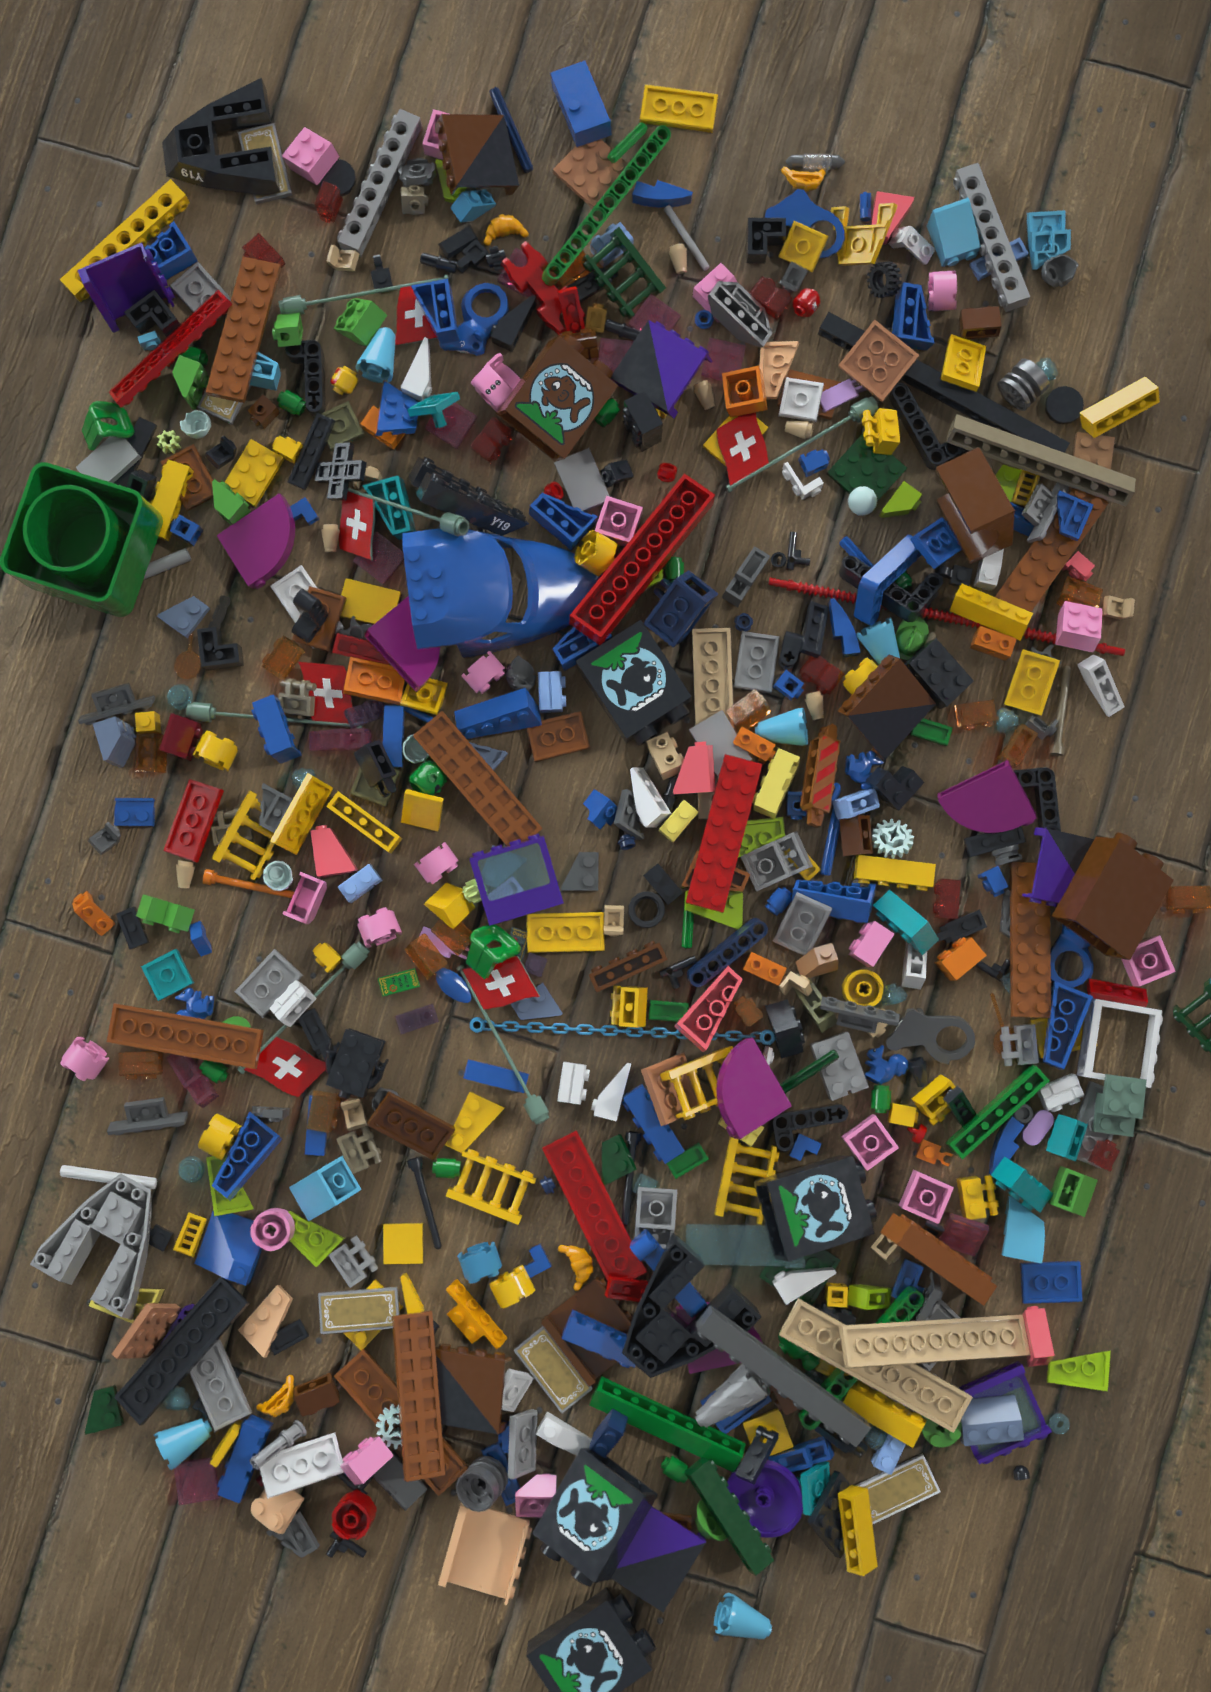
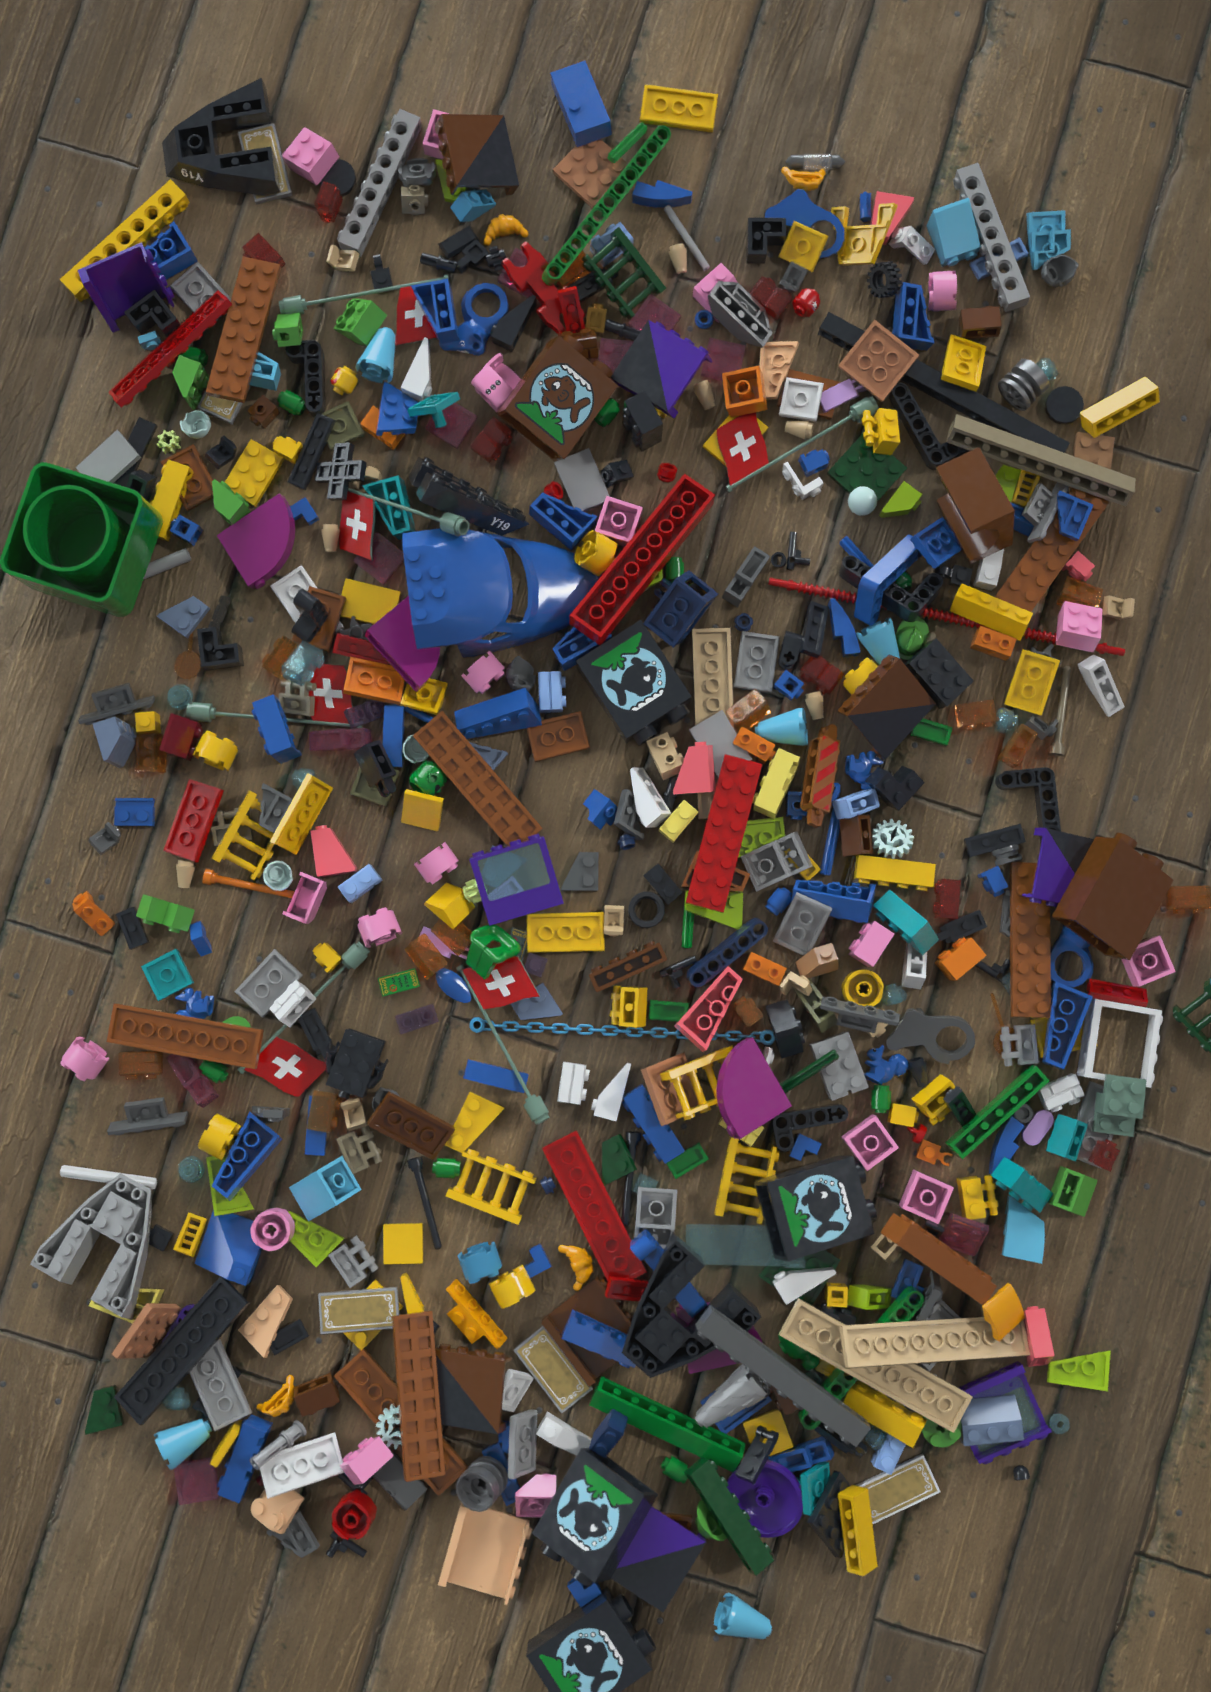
(95, 429): green piece -> none
(303, 663): none -> clear light blue brick
(364, 822): yellow brick -> none
(512, 131): dark blue axle -> none
(582, 1593): none -> blue piece
(989, 801): magenta brick -> none
(1003, 1311): none -> light orange slope
(1051, 1282): blue tile -> none

